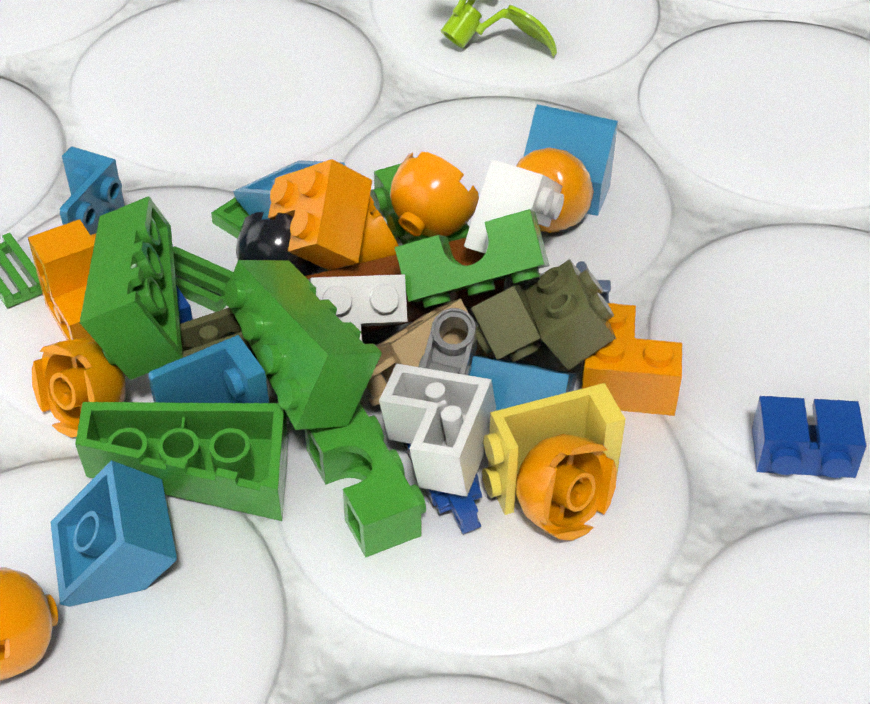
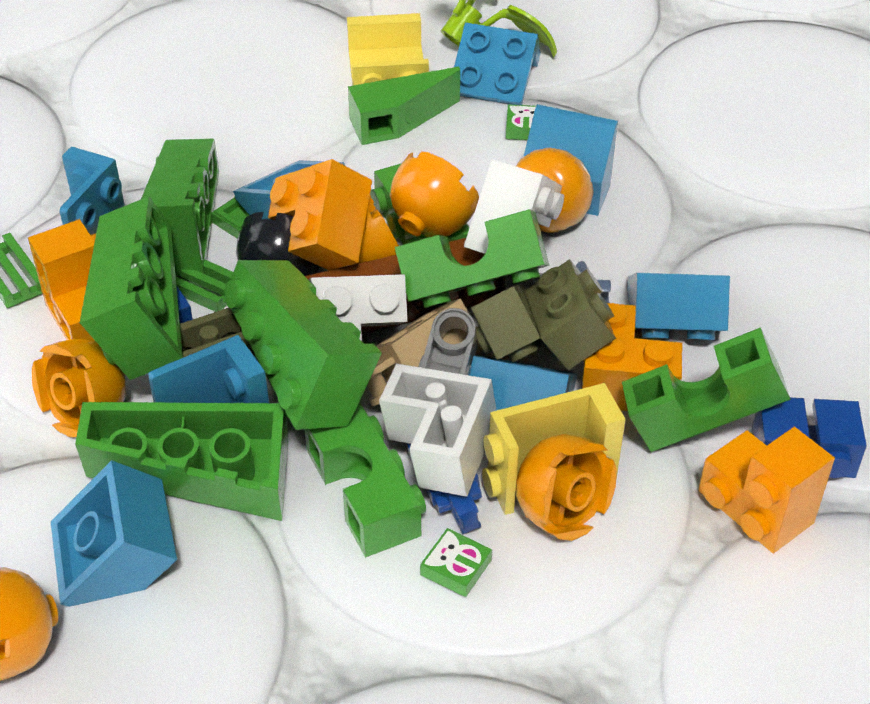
(185, 193): none -> bright green wedge
(385, 47): none -> light yellow panel
(400, 104): none -> bright green slope
(456, 562): none -> tile
(496, 63): none -> dark azure bracket
(519, 121): none -> tile
(674, 410): none -> bright green arch
(679, 303): none -> dark azure slope
(768, 487): none -> light orange brick

